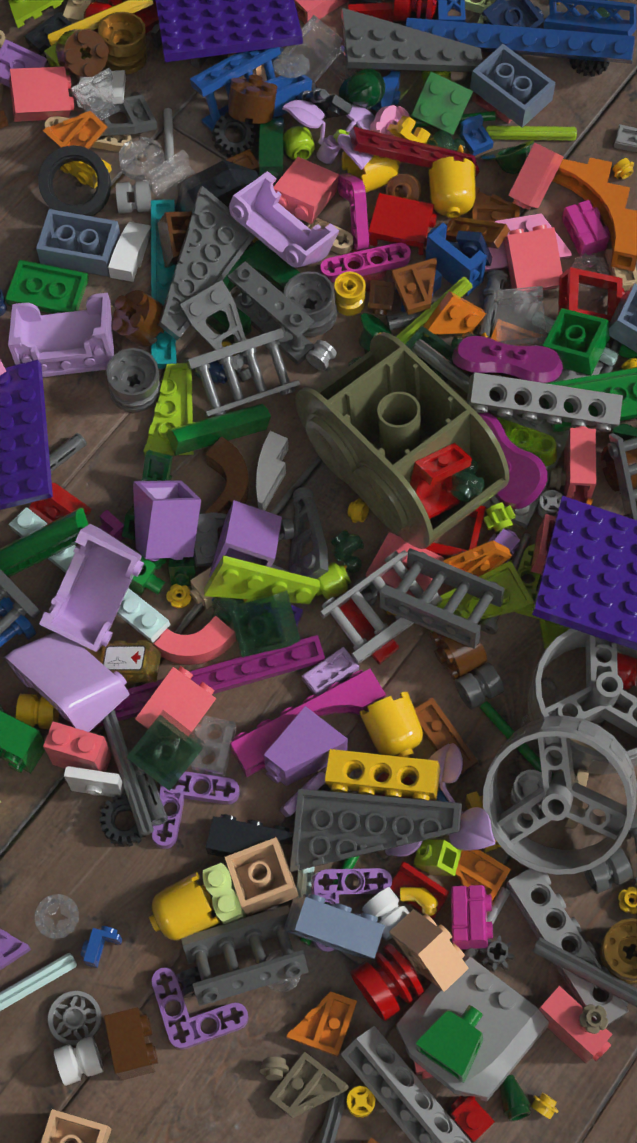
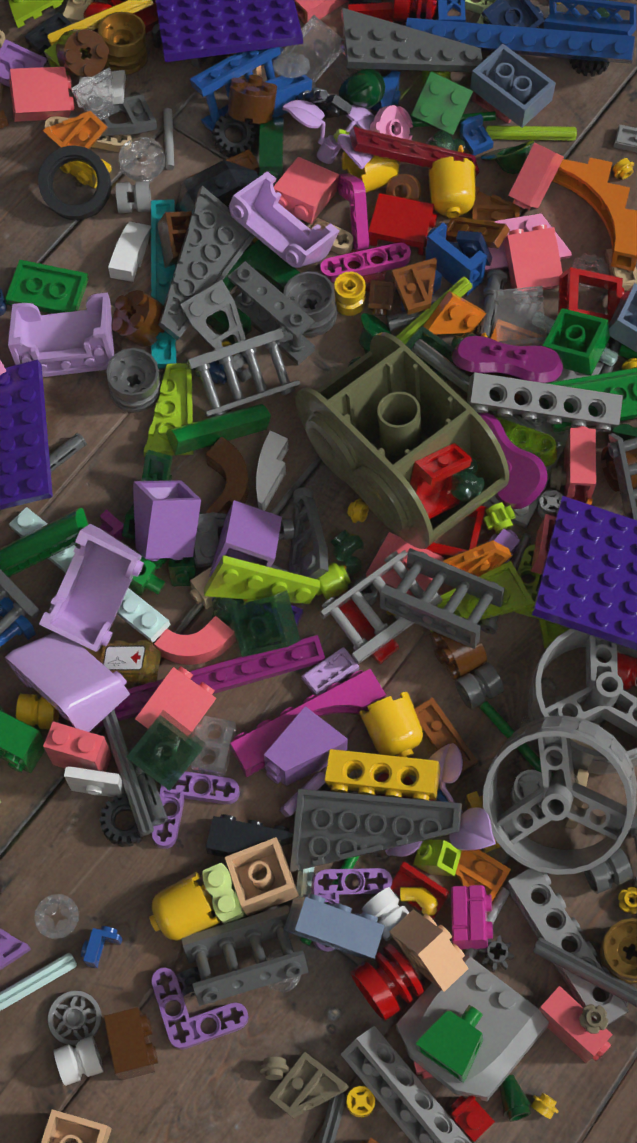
(57, 506): red panel -> none
(77, 242): sand blue brick -> none
(168, 176): clear panel -> none
(179, 602): yellow plate -> none
(298, 143): lime head -> none
(321, 355): light grey wheel -> none
(326, 1024): orange wing -> none
(404, 128): yellow hips -> none
(585, 228): dark pink brick -> none

